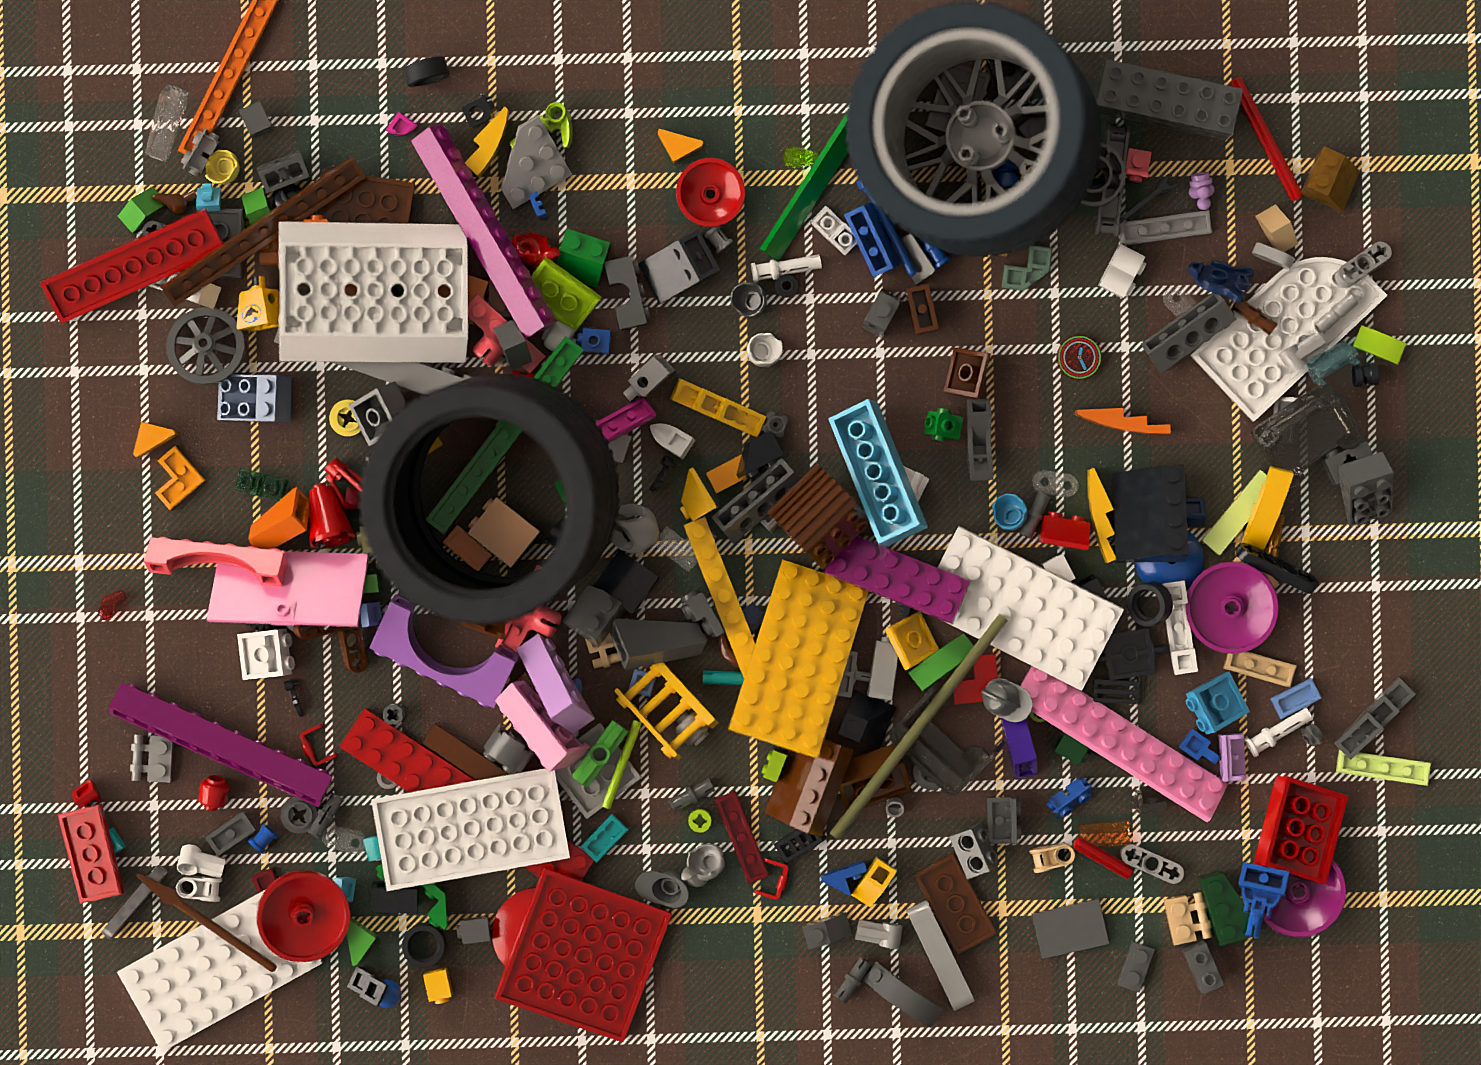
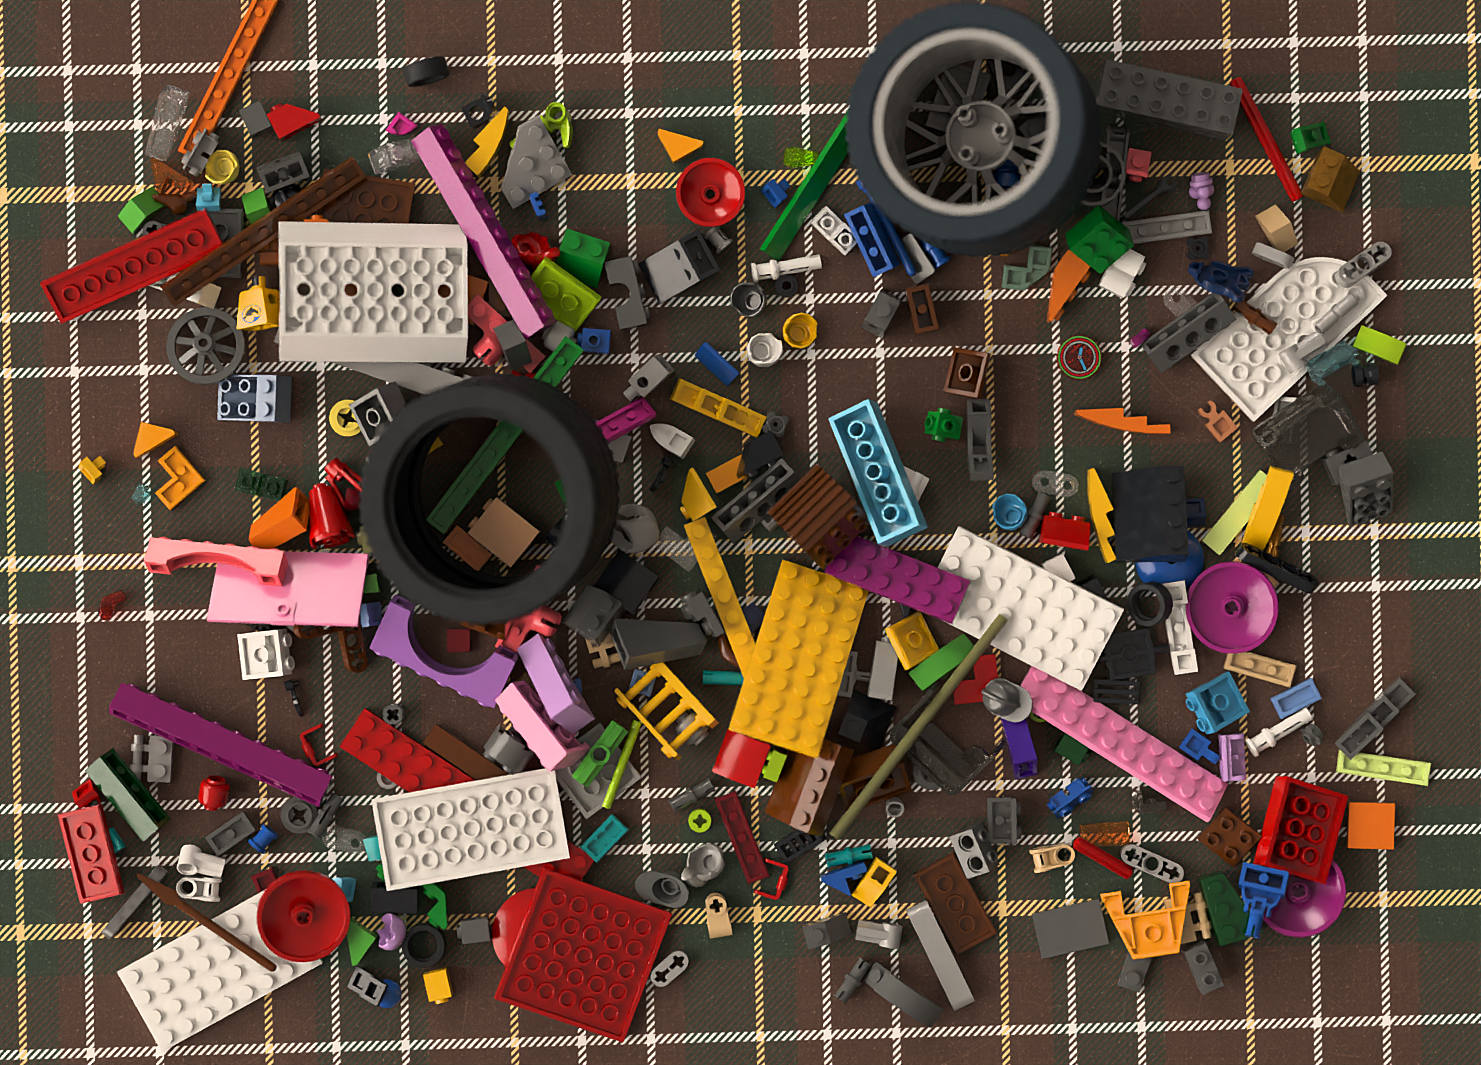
(92, 469): none -> yellow tile
(127, 794): none -> brick
(141, 494): none -> clear light blue plate
(163, 175): none -> clear orange slope
(291, 120): none -> red slope
(392, 933): none -> lavender hair
(393, 156): none -> clear slope
(458, 640): none -> dark red tile
(673, 972): none -> light grey beam
(716, 364): none -> blue slope
(718, 919): none -> tan piece
(741, 758): none -> red slope
(775, 192): none -> blue tile
(800, 330): none -> yellow hair
(848, 855): none -> teal pin
(1065, 278): none -> orange slope
(1099, 239): none -> green brick
(1140, 337): none -> magenta tile
(1154, 931): none -> light orange wing
(1202, 243): none -> black plate
(1219, 423): none -> nougat plate
(1229, 837): none -> reddish brown hinge
(1310, 137): none -> green slope
(1370, 825): none -> orange tile

